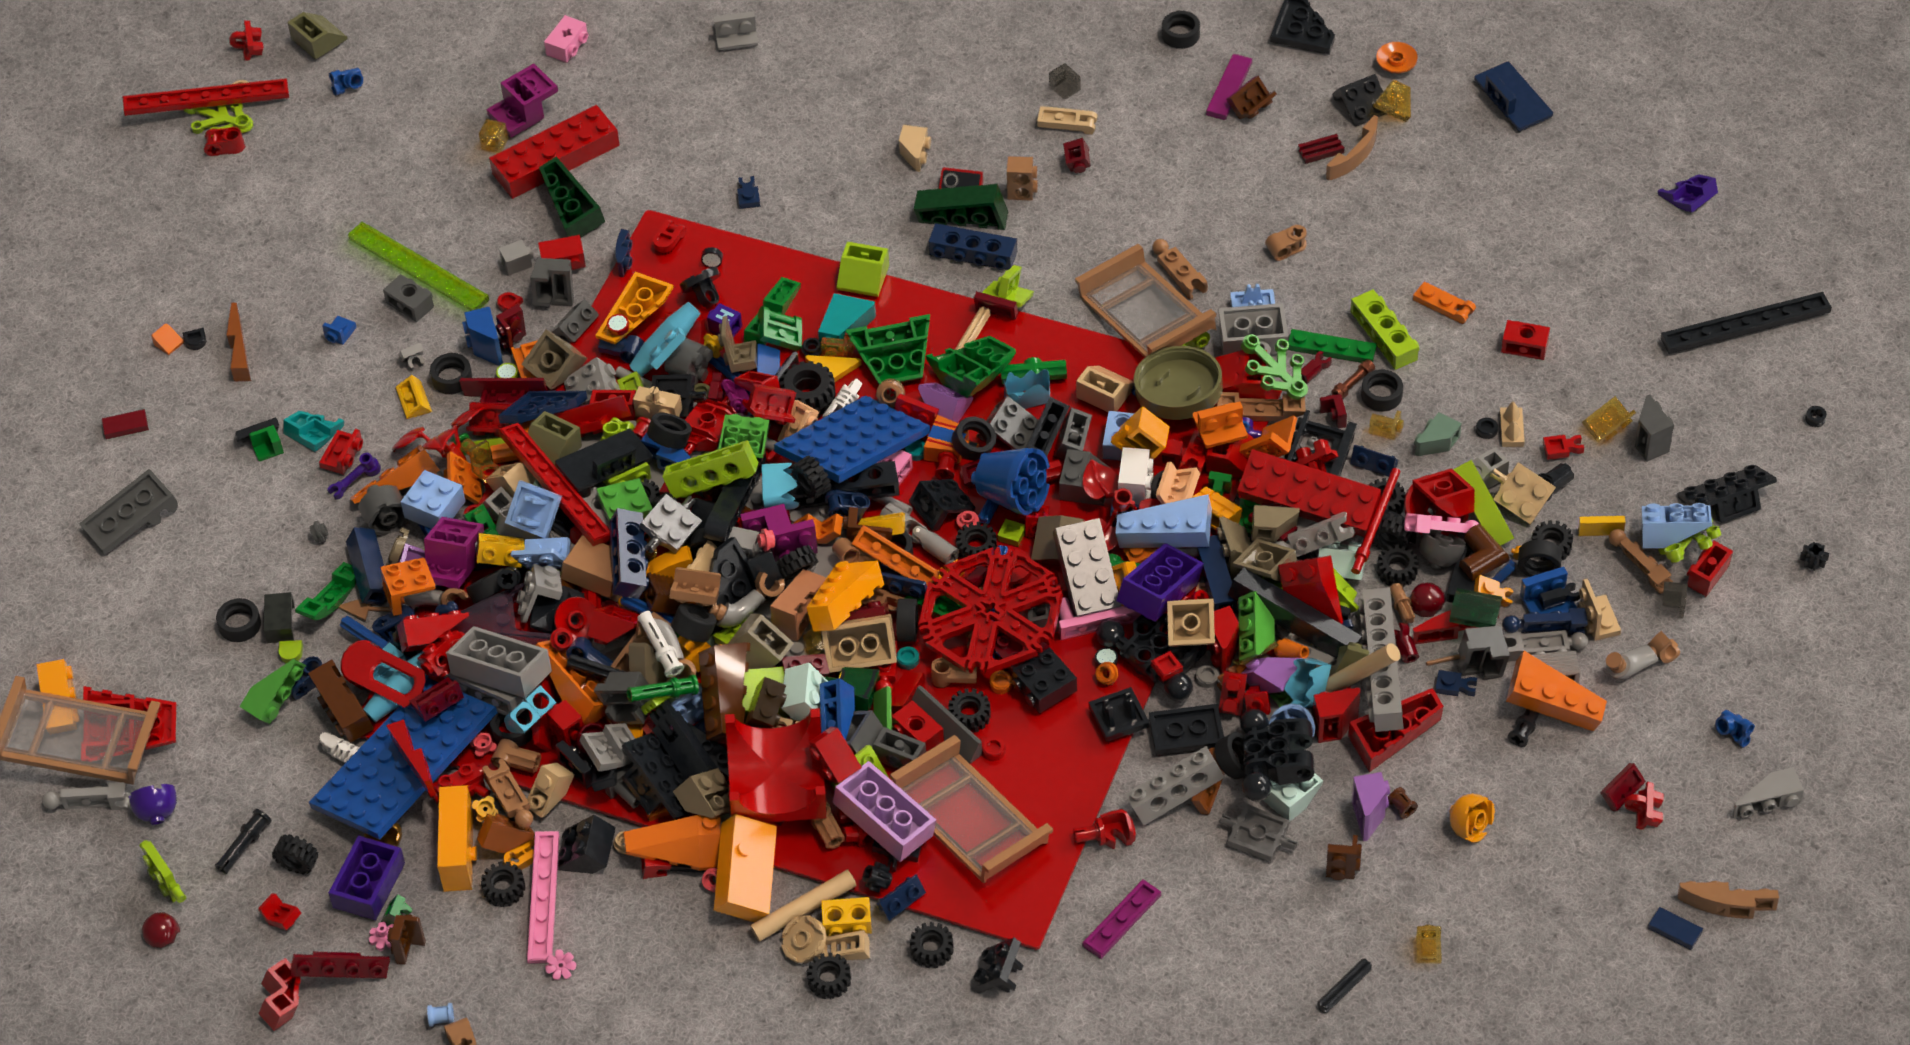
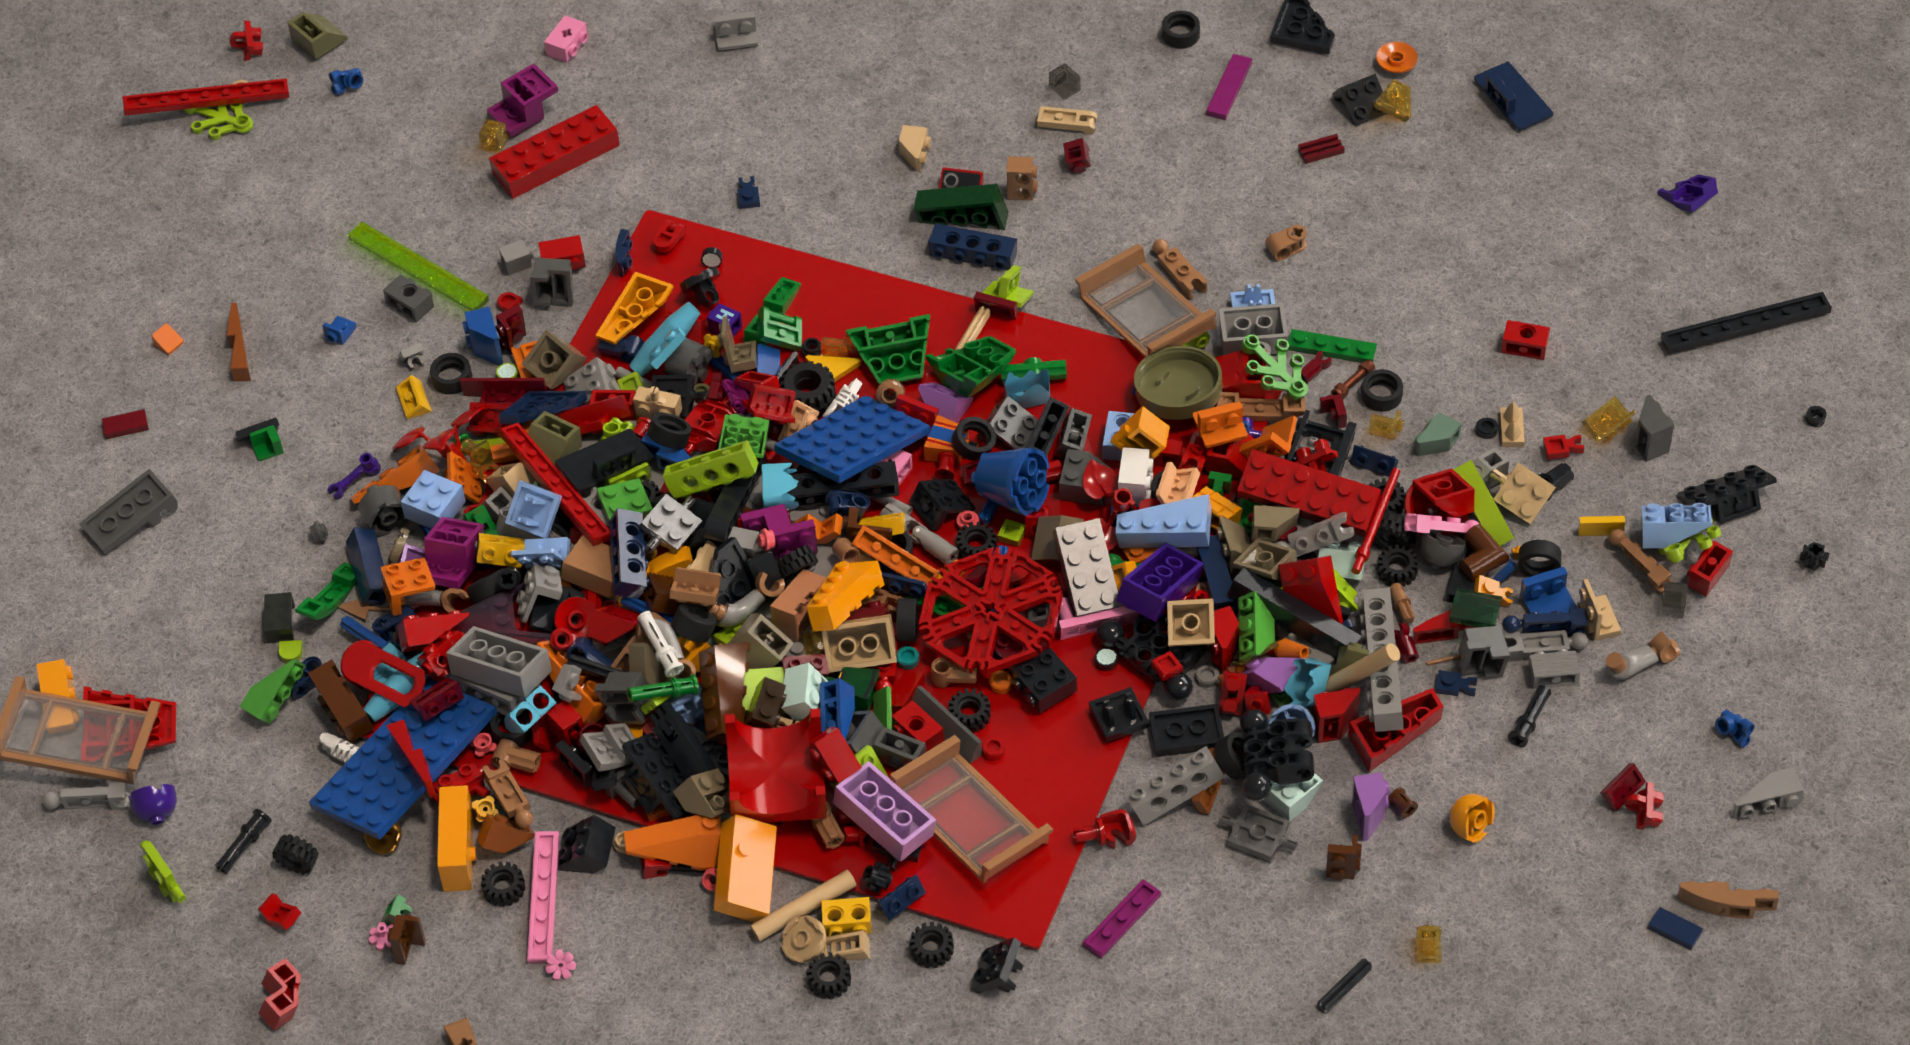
(160, 930): dark red hair -> none
(195, 339): black tile -> none
(224, 140): red piece -> none
(233, 607): black tyre -> none
(310, 429): teal slope -> none
(339, 965): dark red bracket -> none
(341, 451): red bracket -> none
(366, 878): dark purple brick -> none
(440, 1014): light blue bush -> none
(451, 606): dark blue arm -> none
(522, 853): light orange beam -> none
(549, 788): tan slope -> none
(566, 681): none -> light grey bracket
(572, 202): dark green wedge -> none
(576, 321): dark grey bracket -> none
(618, 325): tile -> none
(811, 477): black tyre -> none
(844, 314): teal slope -> none
(863, 269): lime slope -> none
(916, 450): teal tile -> none
(1101, 673): orange plate -> none
(1103, 388): tan slope -> none
(1250, 98): reddish brown bracket -> none
(1343, 164): medium nougat slope -> none
(1384, 329): lime brick -> none
(1427, 599): dark red hair -> none
(1444, 302): orange plate -> none
(1553, 694): orange wedge -> none
(1555, 531): black tyre -> none
(1558, 596): black bar -> none

